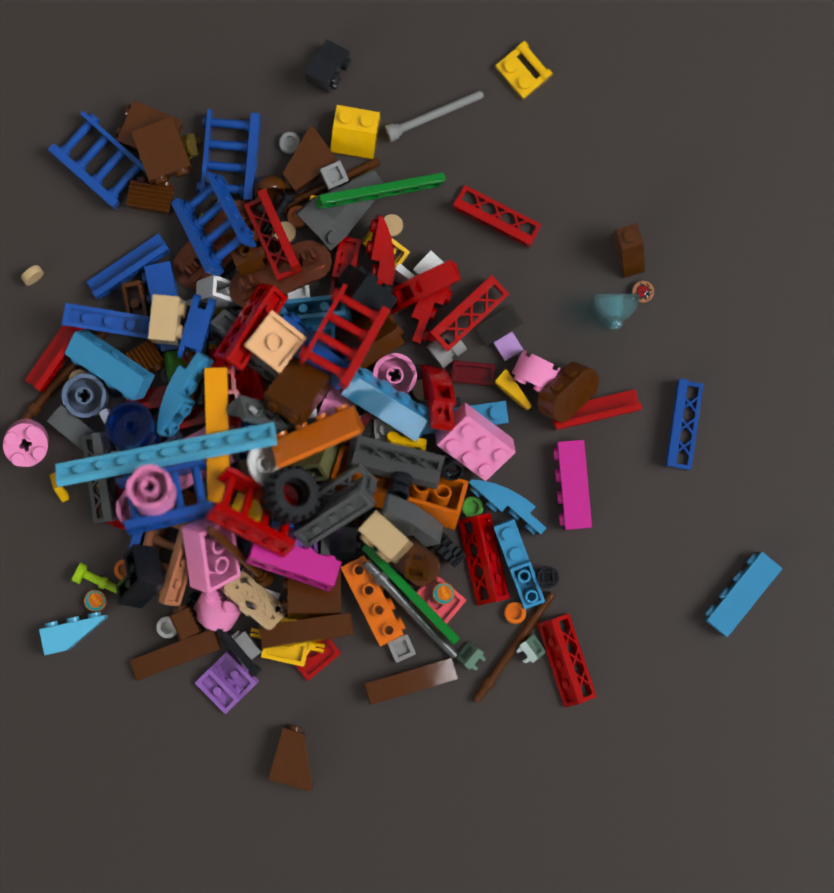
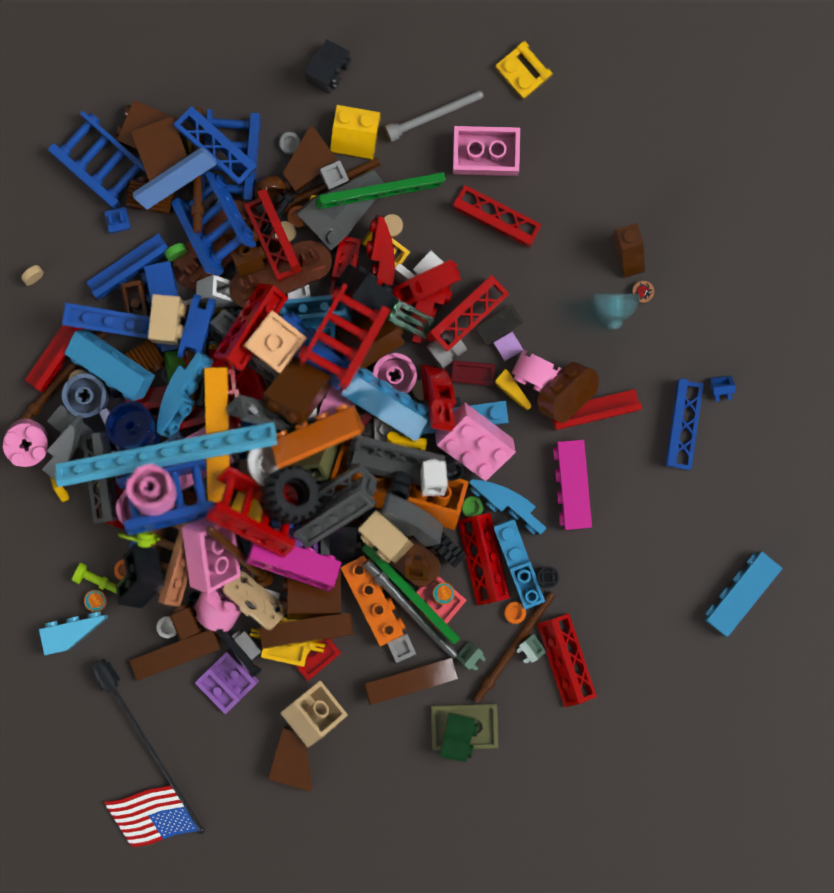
(64, 446): none -> dark grey slope
(117, 220): none -> blue tile
(144, 539): none -> lime plate
(153, 812): none -> flag
(174, 178): none -> medium blue tile
(175, 252): none -> bright green tile
(197, 209): none -> reddish brown bar
(219, 142): none -> blue fence
(314, 714): none -> tan brick
(395, 311): none -> clear green tile
(433, 477): none -> white brick
(458, 737): none -> dark green brick
(484, 715): none -> olive tile
(486, 151): none -> bright pink brick
(721, 386): none -> blue tile

